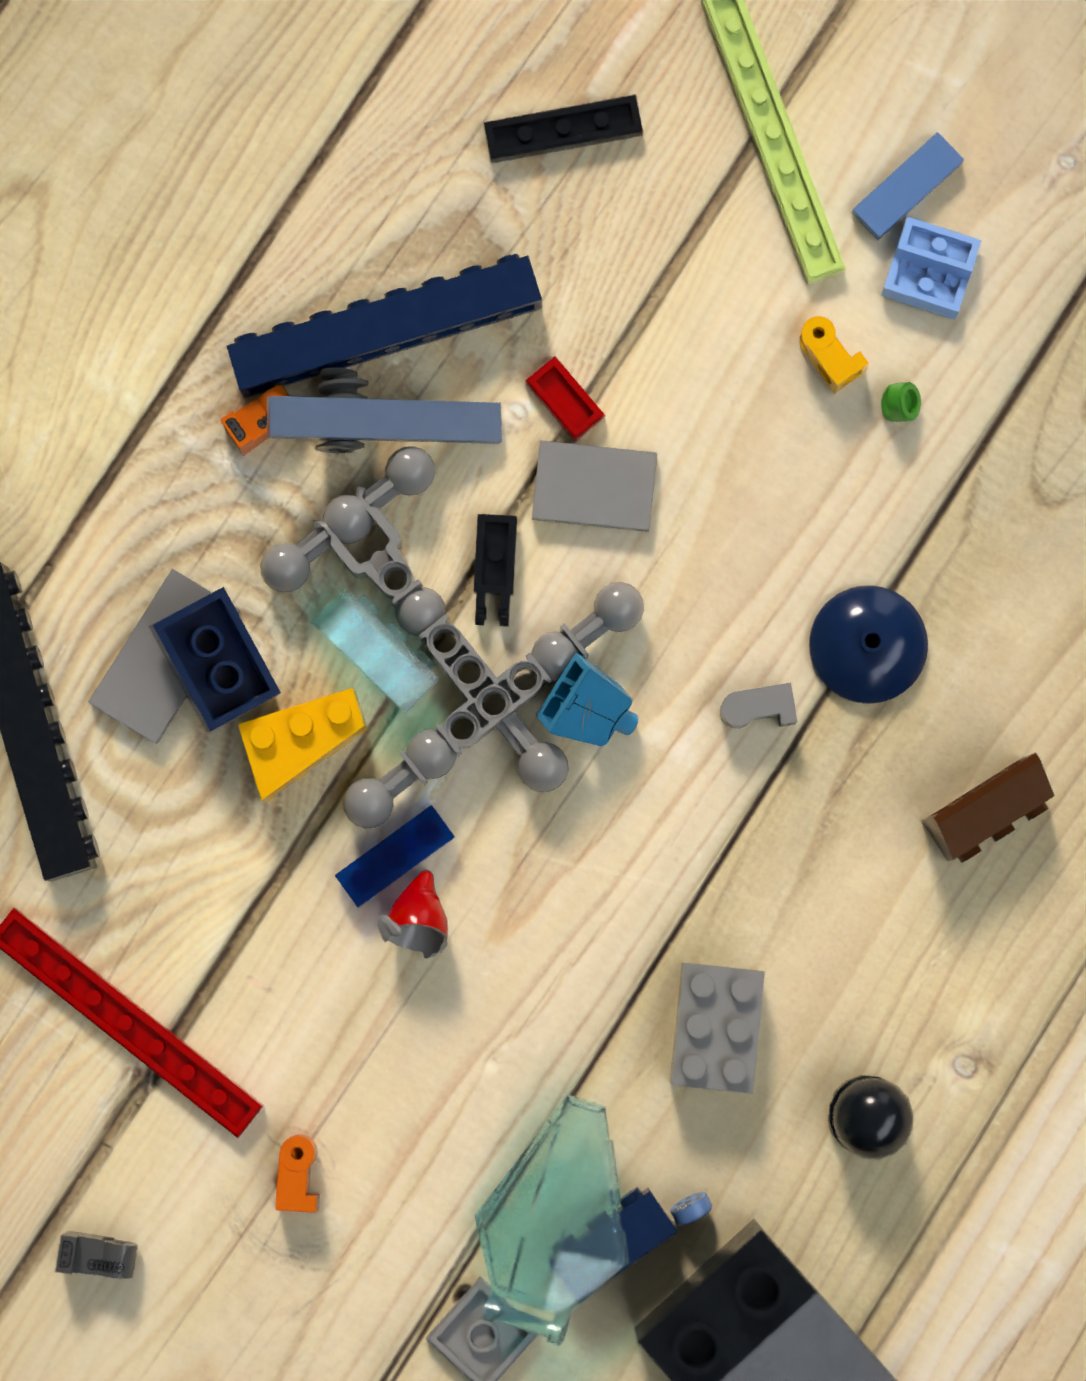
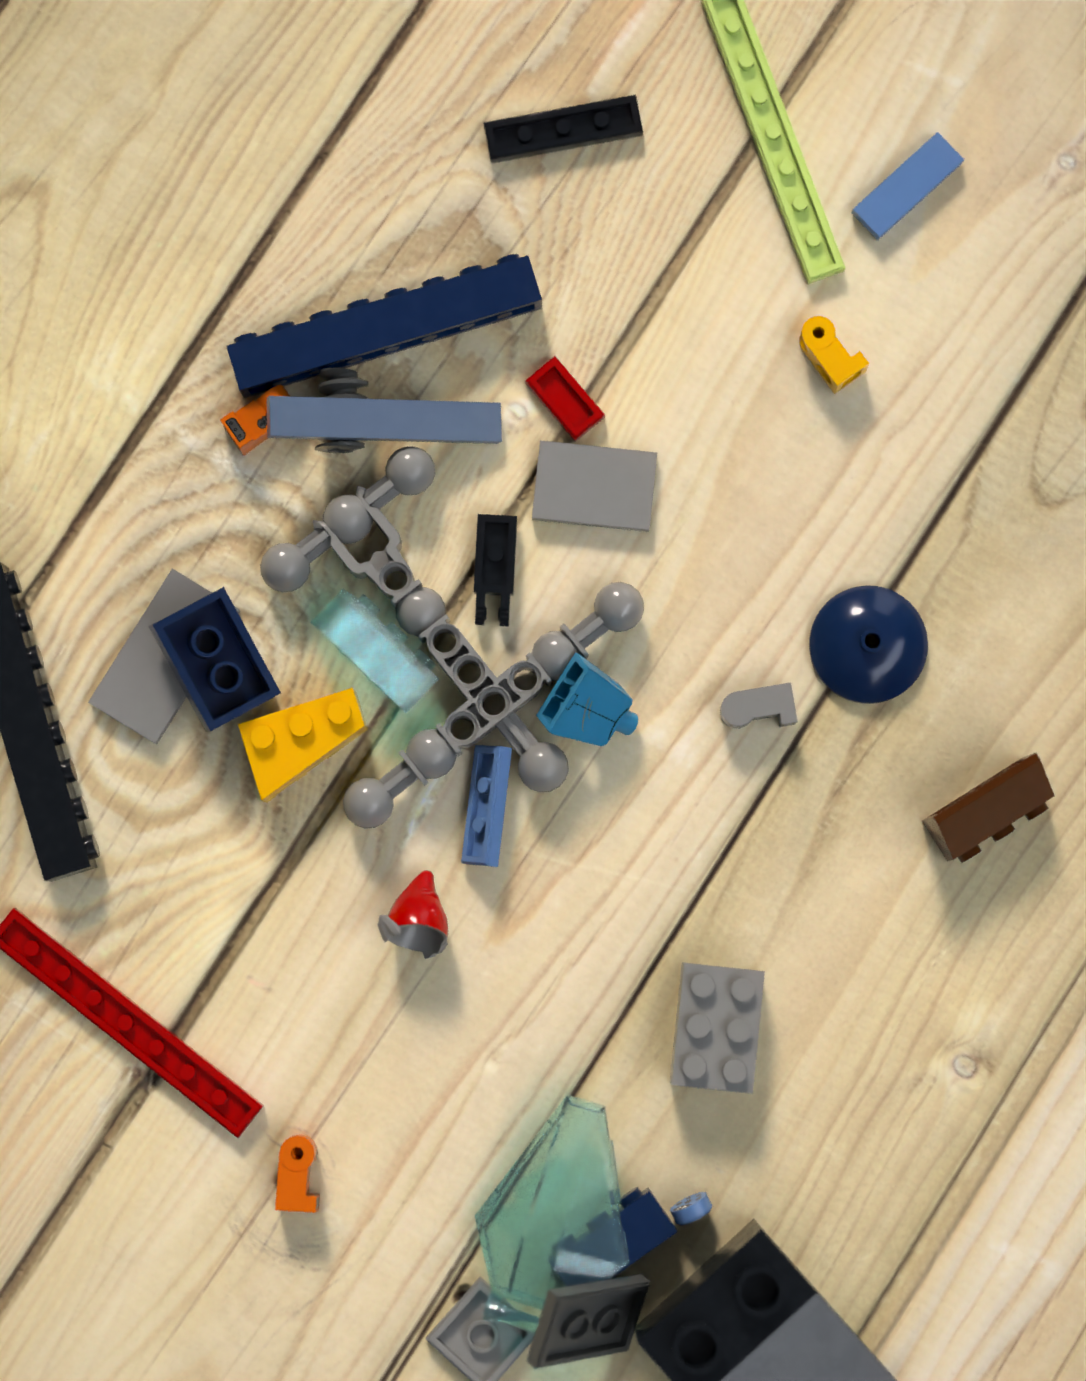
(96, 1255): dark grey leg -> none
(395, 856): clear blue plate -> none
(486, 805): none -> medium blue tile
(588, 1320): none -> dark grey tile
(870, 1117): black tile -> none
(901, 402): bright green tile -> none
(931, 268): light blue slope -> none

